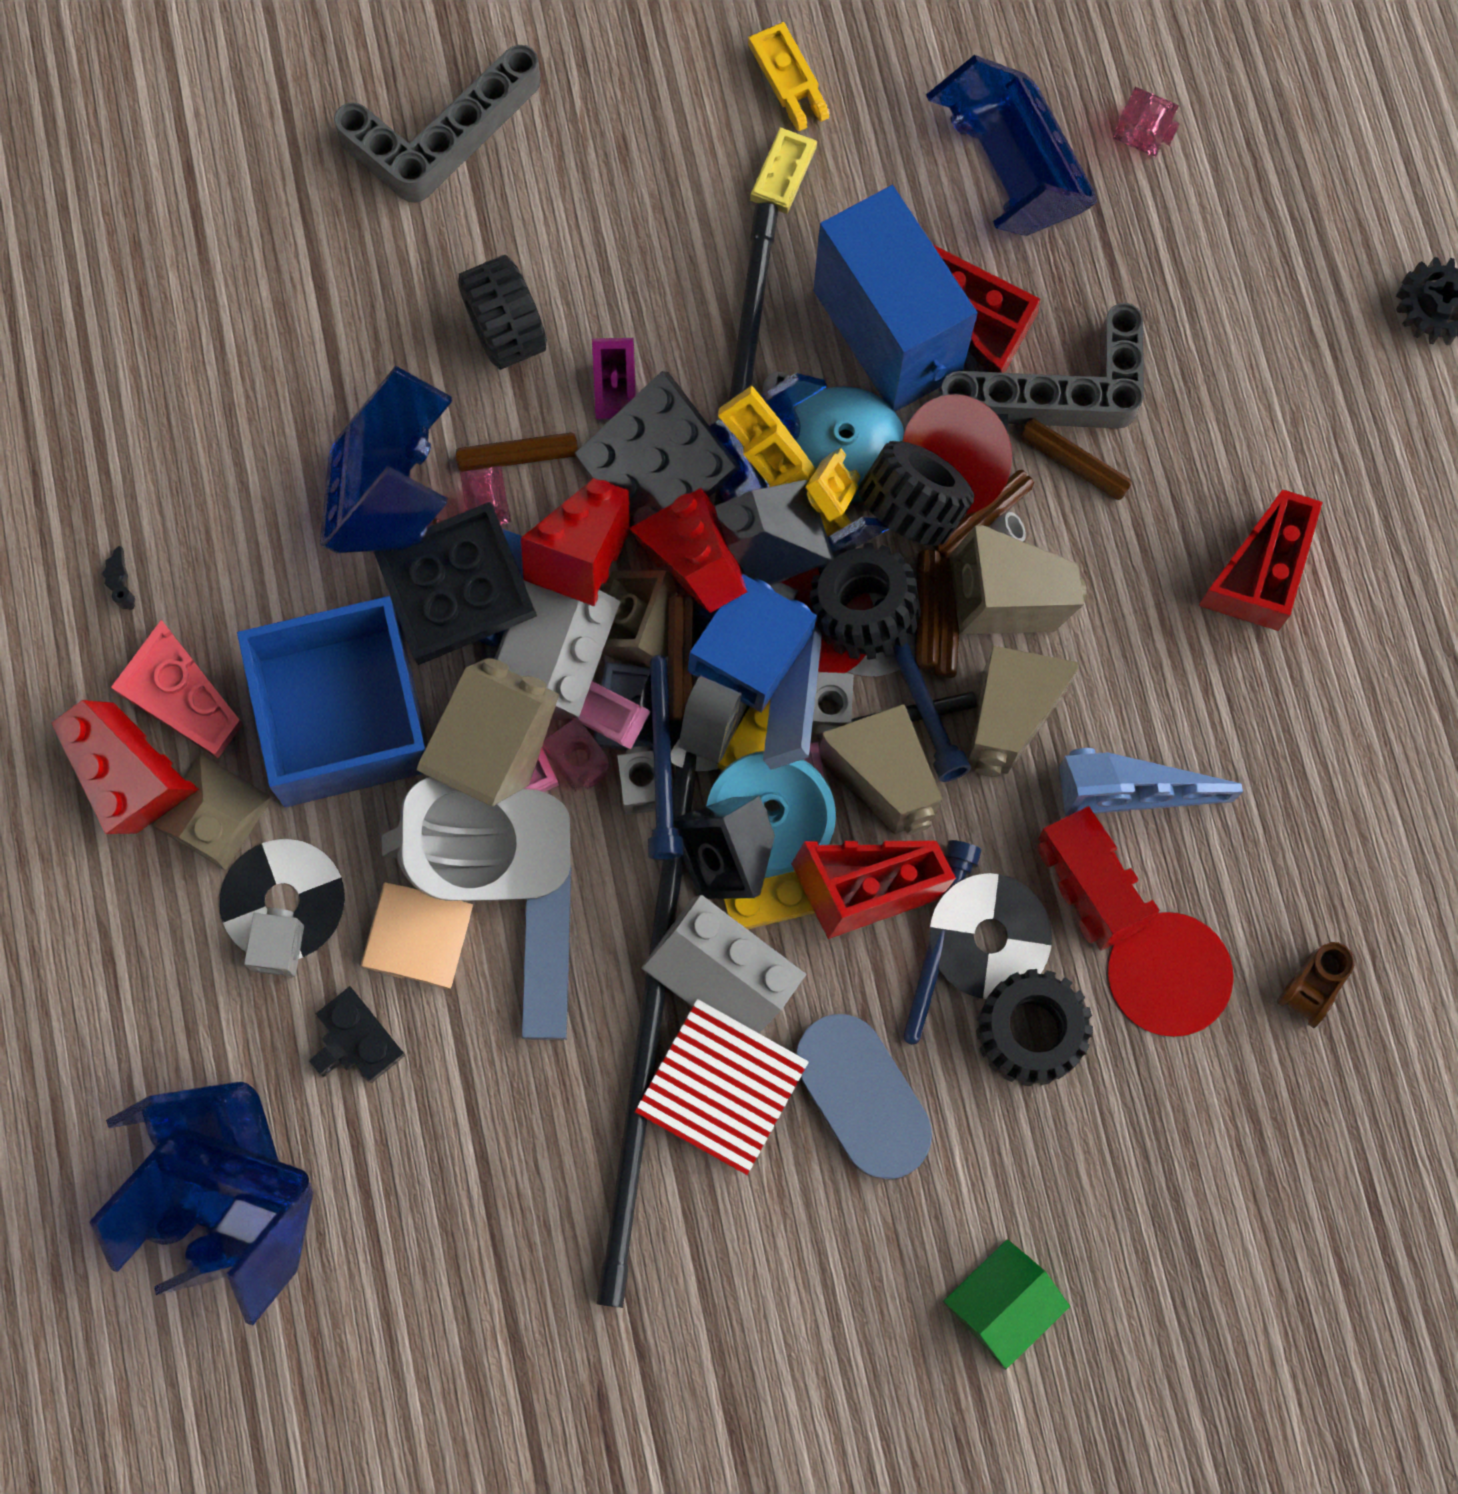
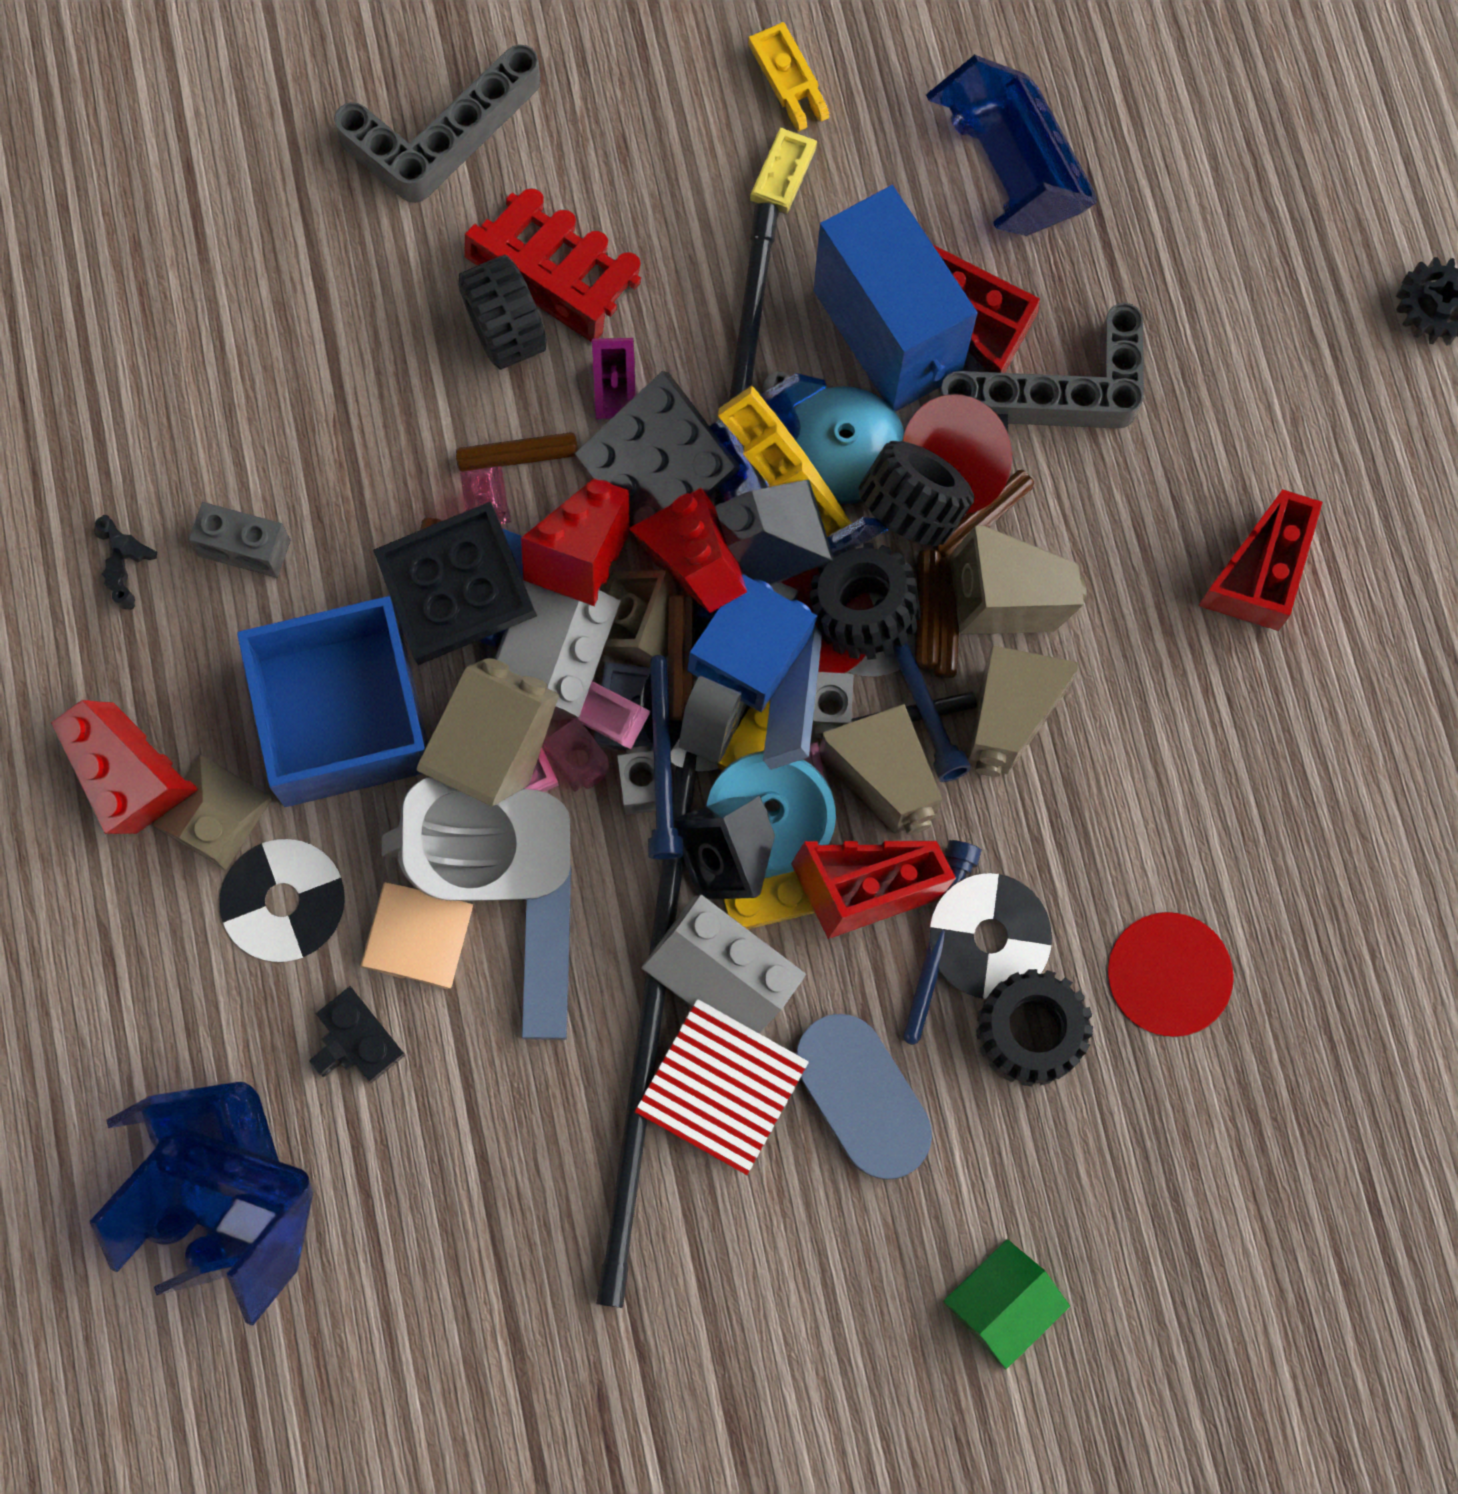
(121, 543): none -> black piece
(177, 693): coral wing -> none
(239, 539): none -> dark grey brick
(274, 943): light grey brick -> none
(368, 480): clear blue windscreen -> none
(553, 286): none -> red fence
(832, 486): yellow hinge -> none
(1010, 525): light grey hinge -> none
(1076, 459): reddish brown axle -> none
(1094, 879): red wedge -> none
(1125, 784): medium blue wedge -> none
(1147, 122): clear pink brick -> none
(1314, 990): reddish brown piece -> none

